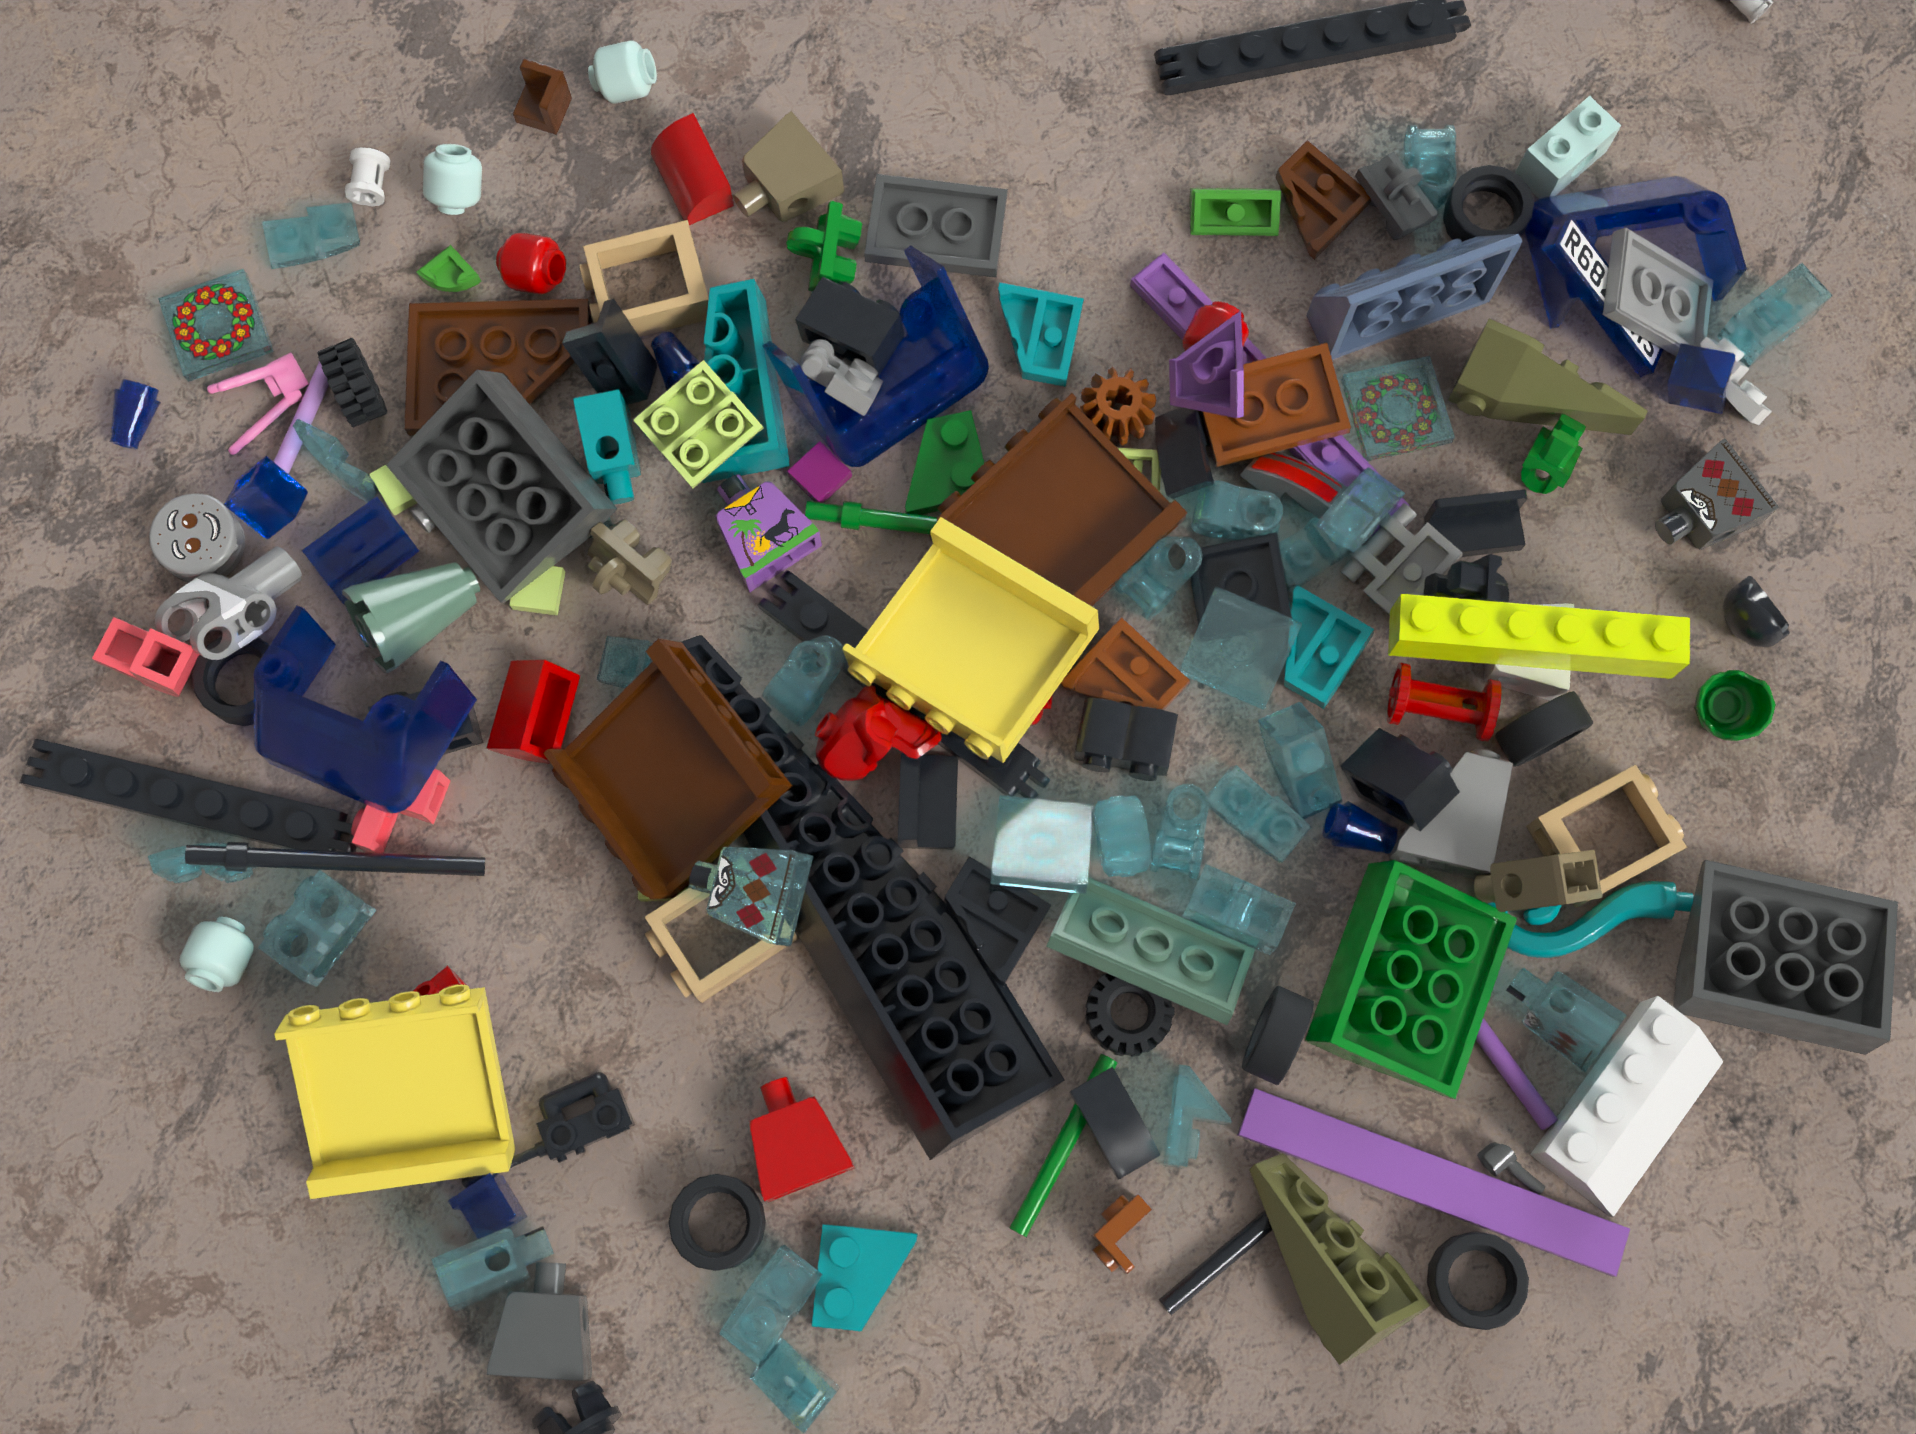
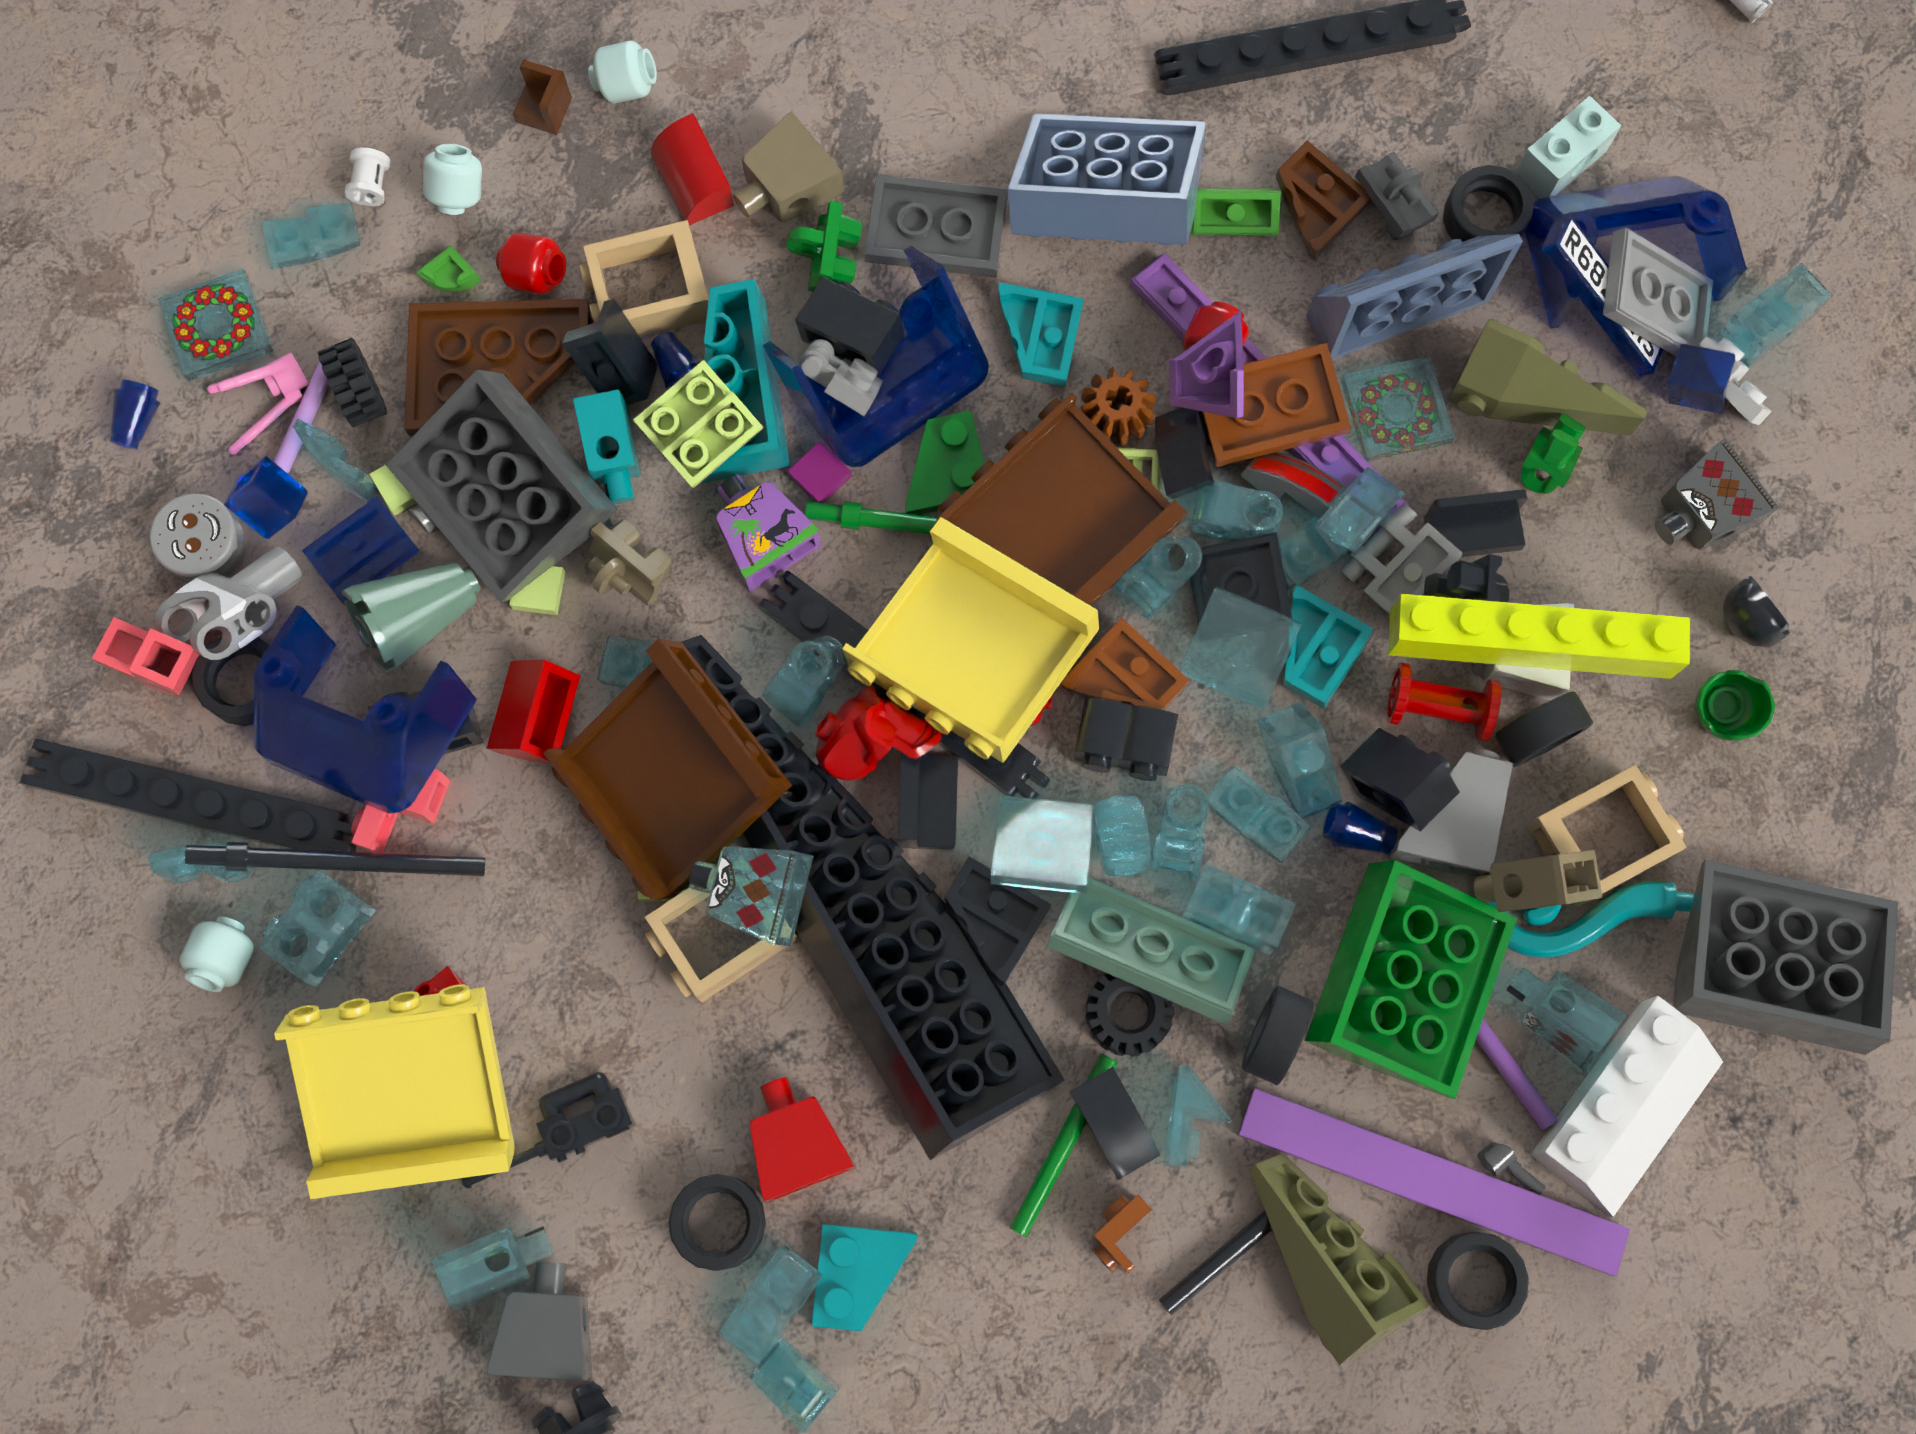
(489, 1205): clear blue panel -> none
(1107, 179): none -> sand blue slope
(1434, 157): clear light blue piece -> none

